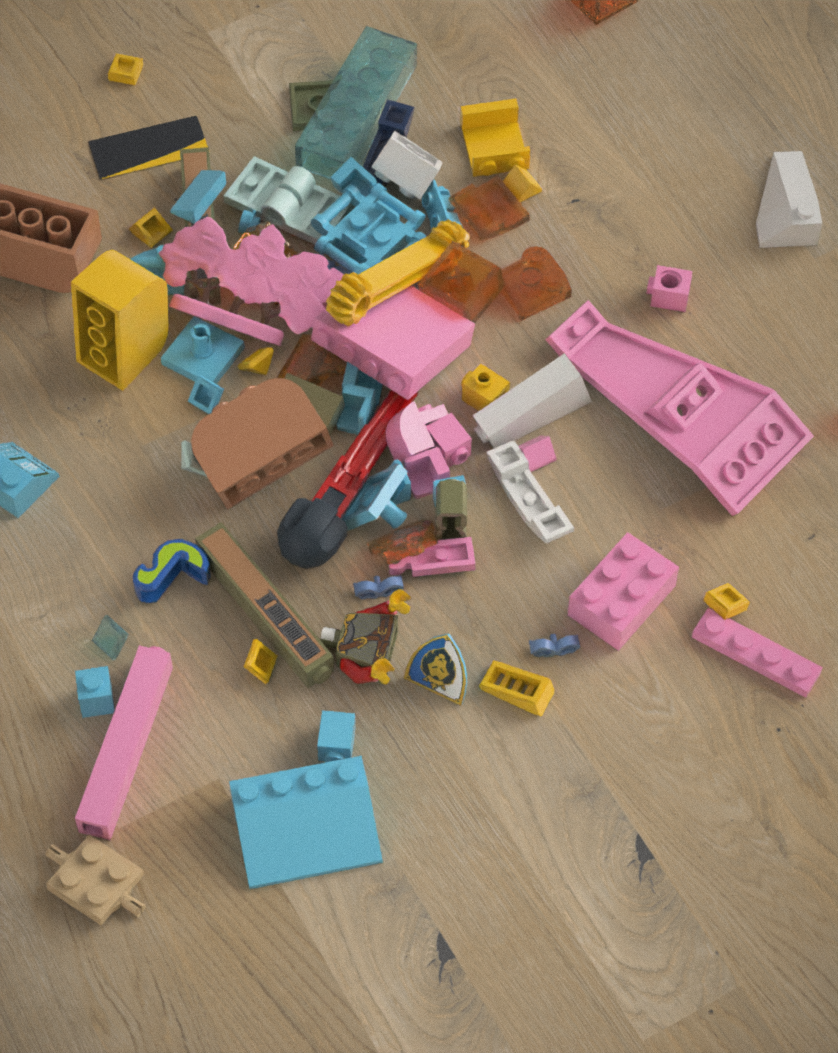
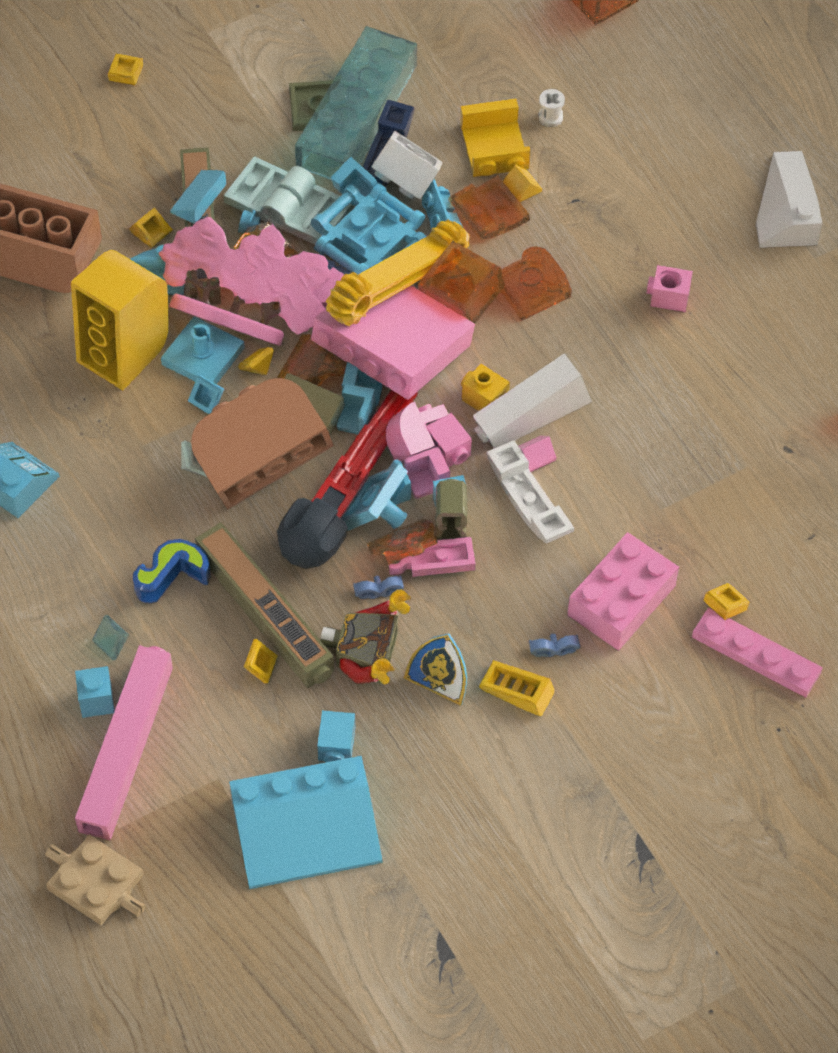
(146, 147): black sticker -> none
(551, 113): none -> white bush
(728, 436): bright pink wing -> none

